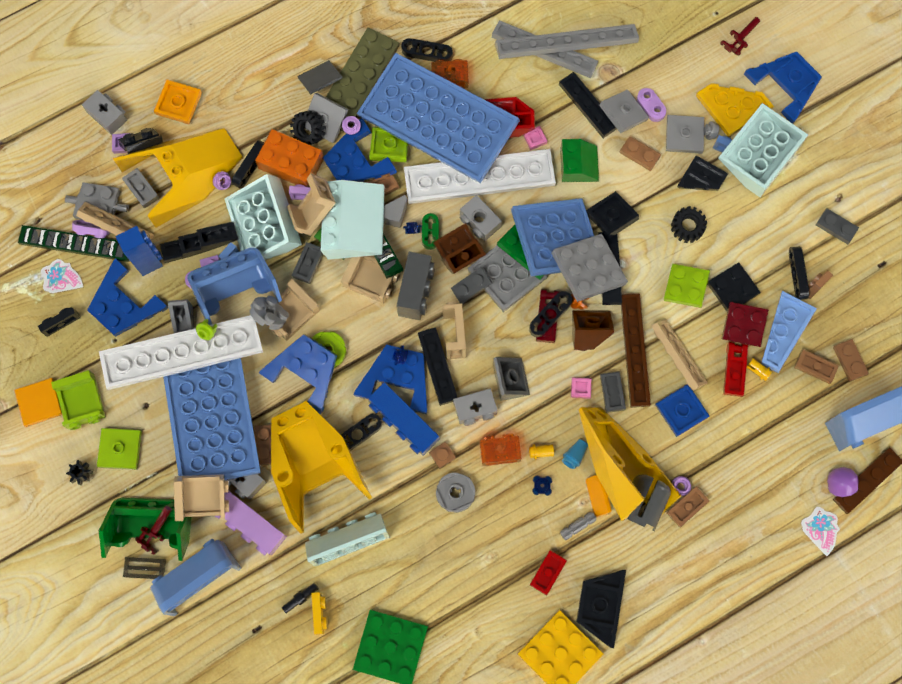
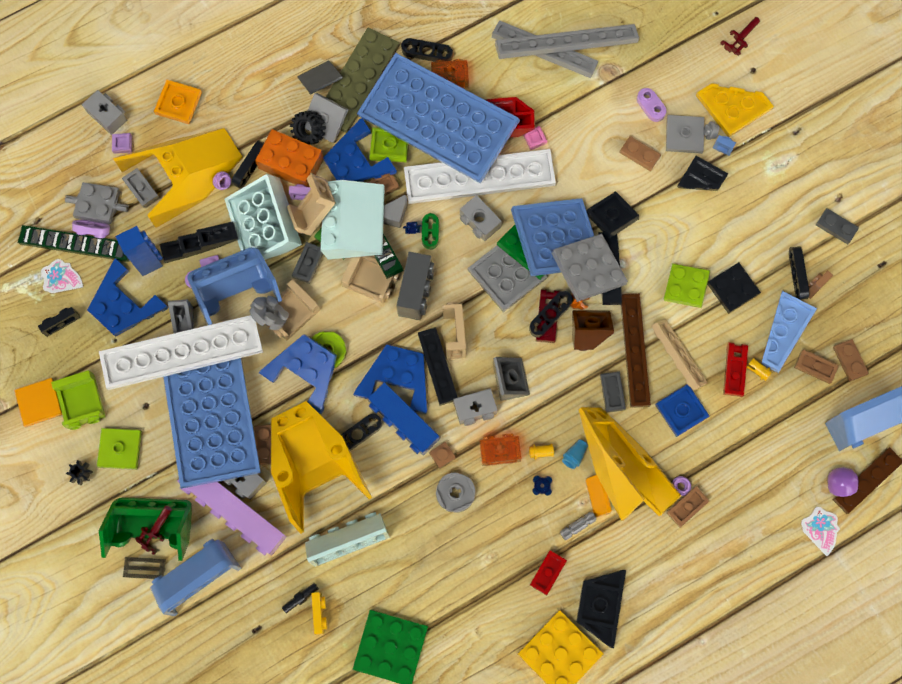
(105, 220): tan plate -> none
(139, 141): black plate -> none
(200, 496): tan panel -> none
(206, 331): lime plate -> none
(229, 250): medium blue plate -> none
(351, 131): lavender plate -> none
(400, 355): clear blue plate -> none
(459, 249): reddish brown brick -> none
(471, 285): dark grey plate -> none
(579, 161): green slope -> none
(581, 388): bright pink tile -> none
(587, 104): black plate -> none
(624, 111): light grey plate -> none
(655, 504): dark grey cylinder -> none
(692, 214): black tyre -> none
(745, 324): dark red plate -> none
(762, 149): light aqua slope -> none
(793, 76): blue wing -> none

